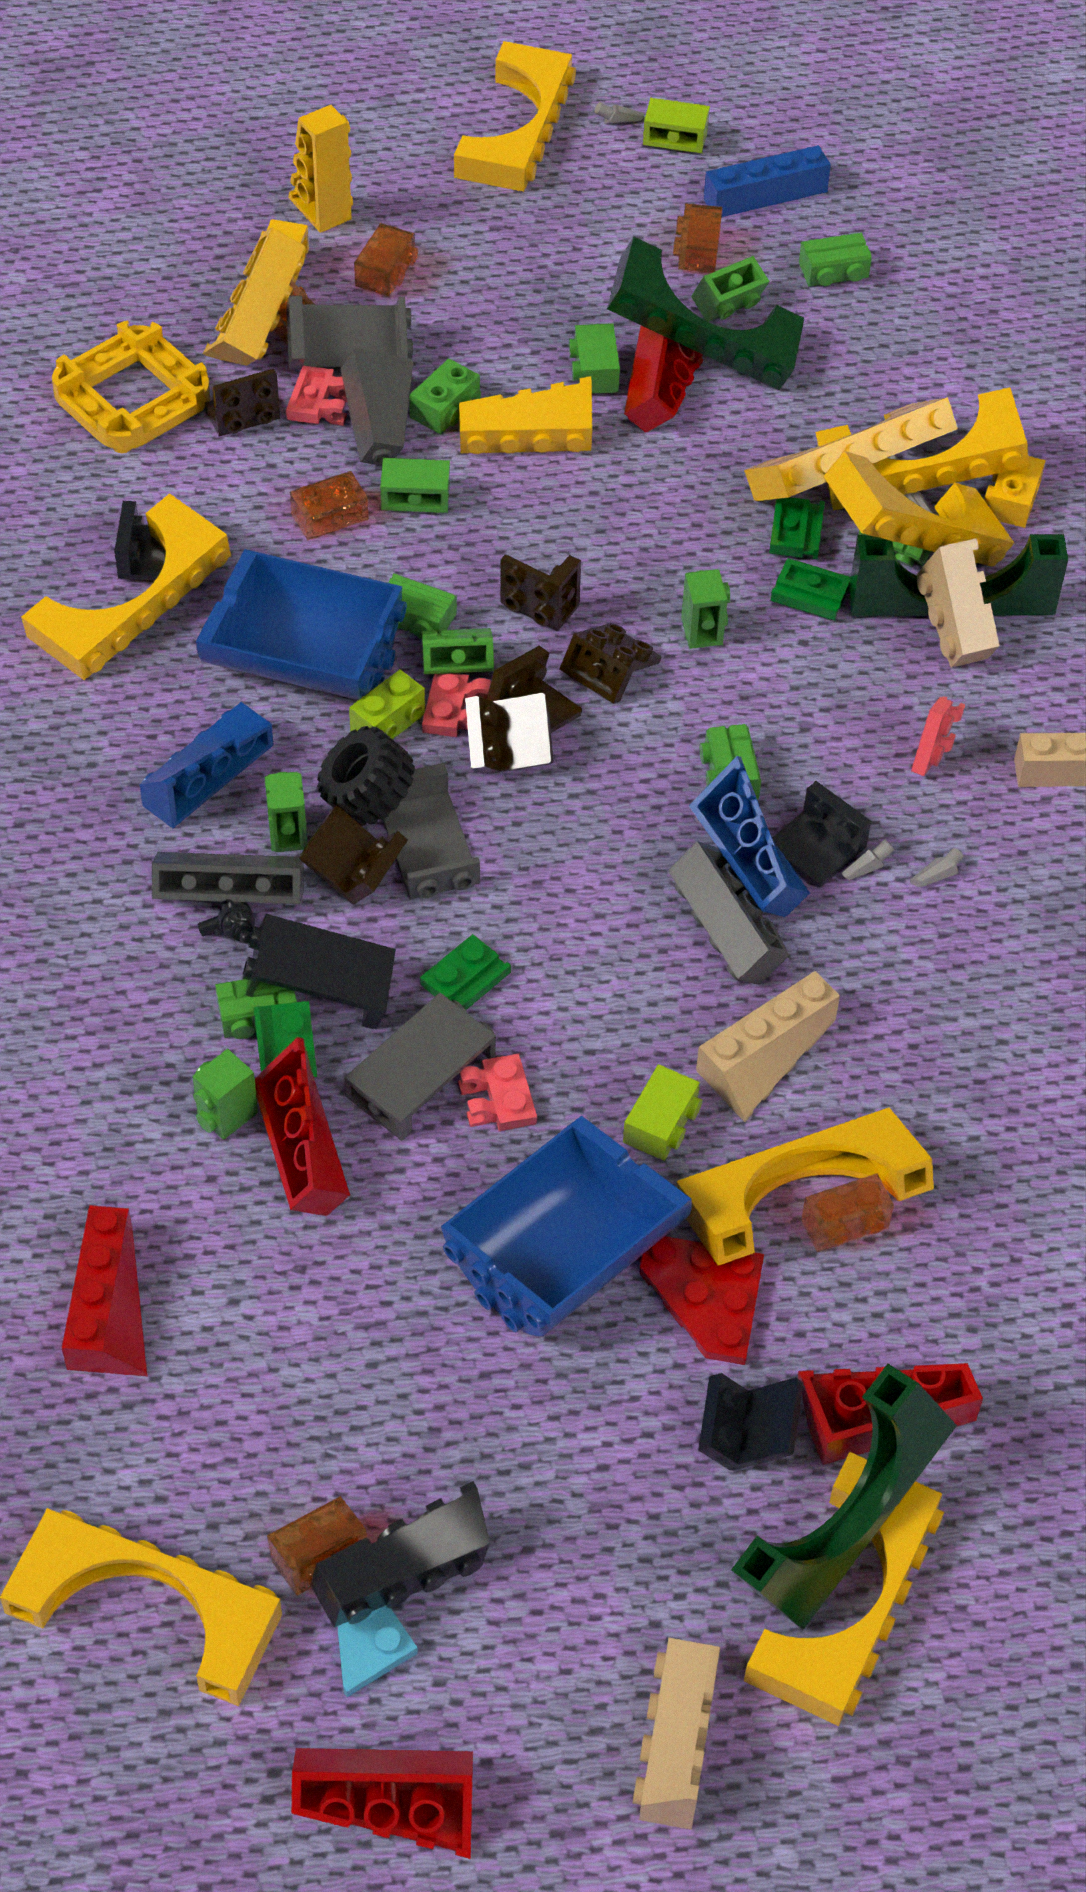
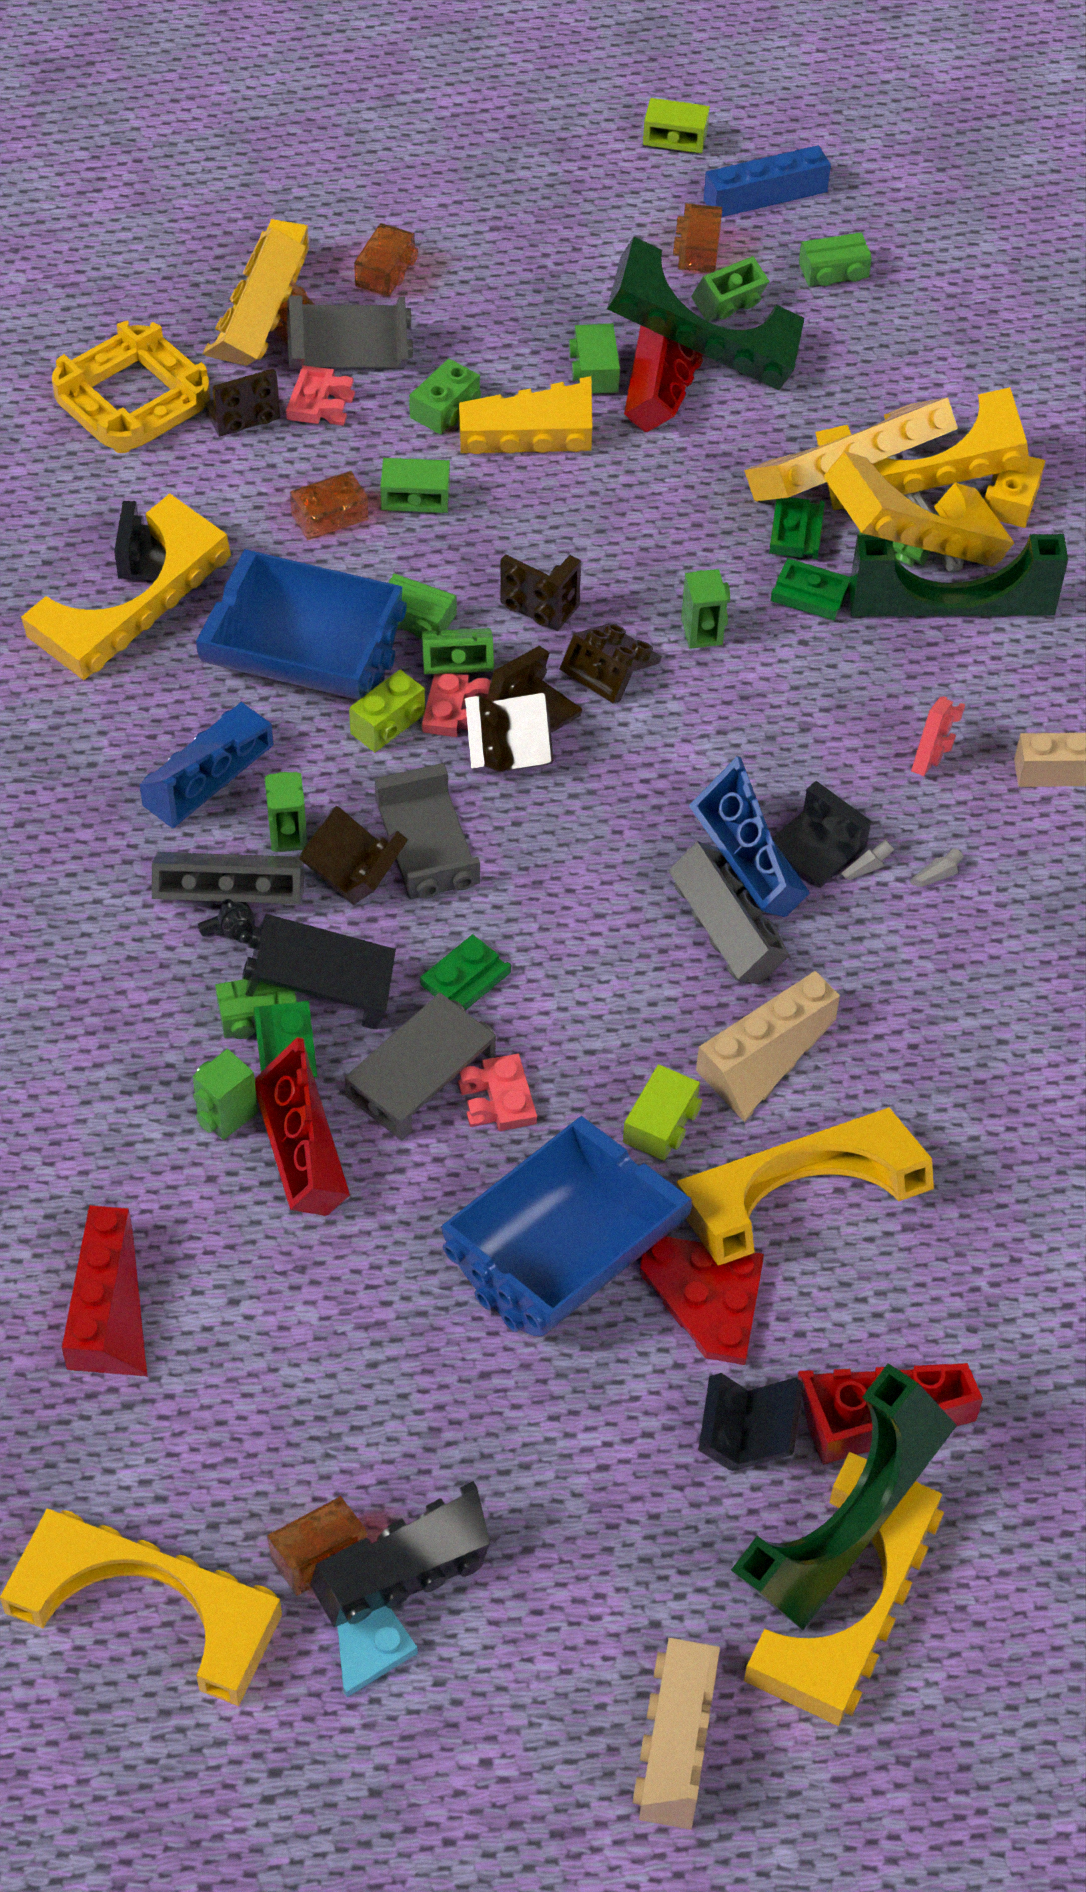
(322, 169): yellow wedge -> none
(366, 775): black tyre -> none
(377, 402): dark grey slope -> none
(390, 1792): red wedge -> none
(512, 157): yellow arch -> none
(618, 114): light grey bar -> none
(723, 746): bright green brick -> none
(847, 1212): clear orange brick -> none
(957, 604): tan wedge -> none

